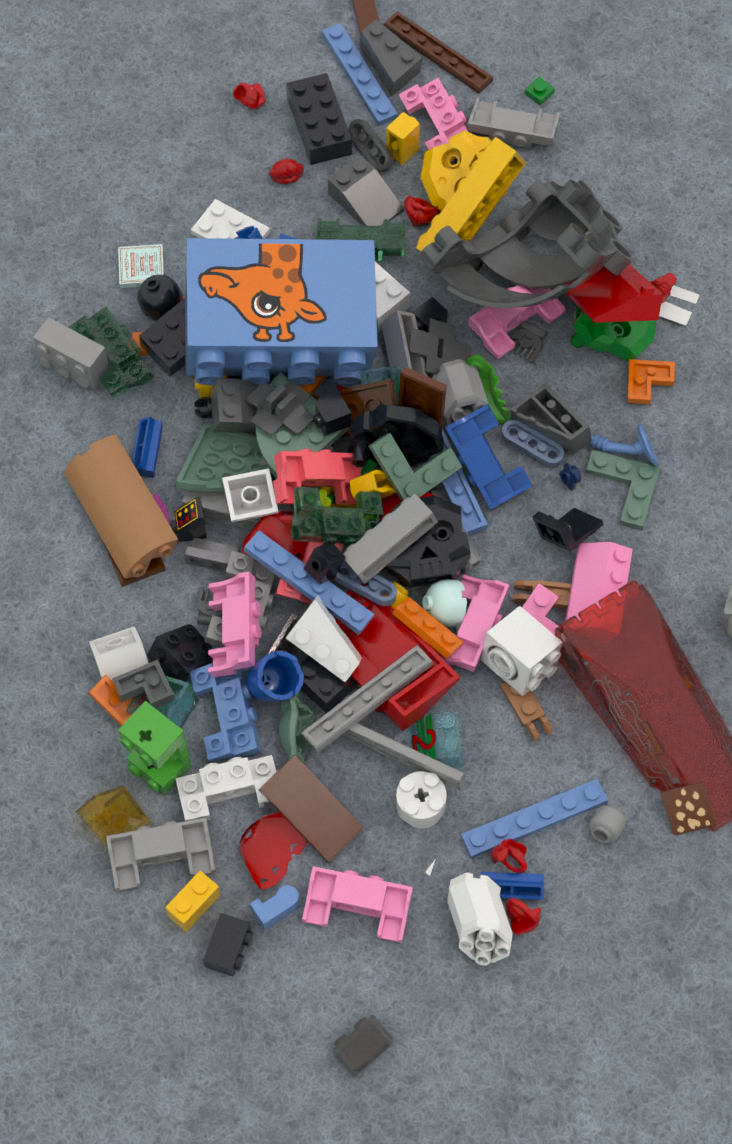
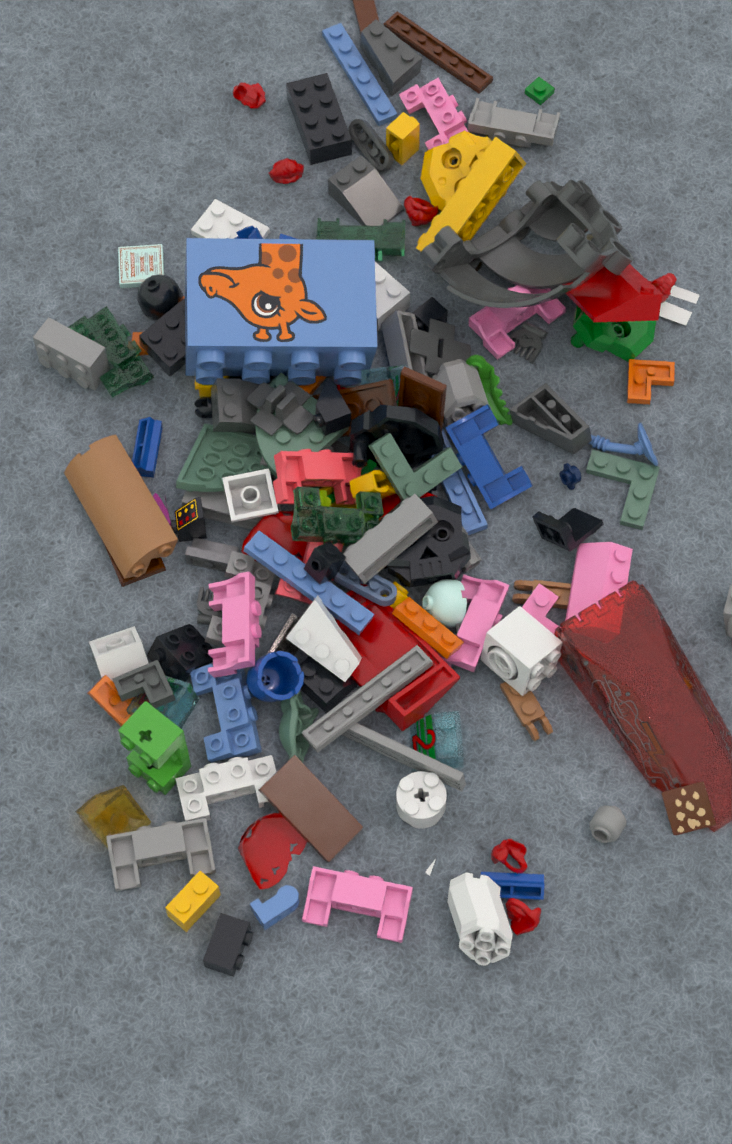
(362, 1045): clear smoke brick -> none
(526, 436): sand blue plate -> none
(534, 818): medium blue plate -> none

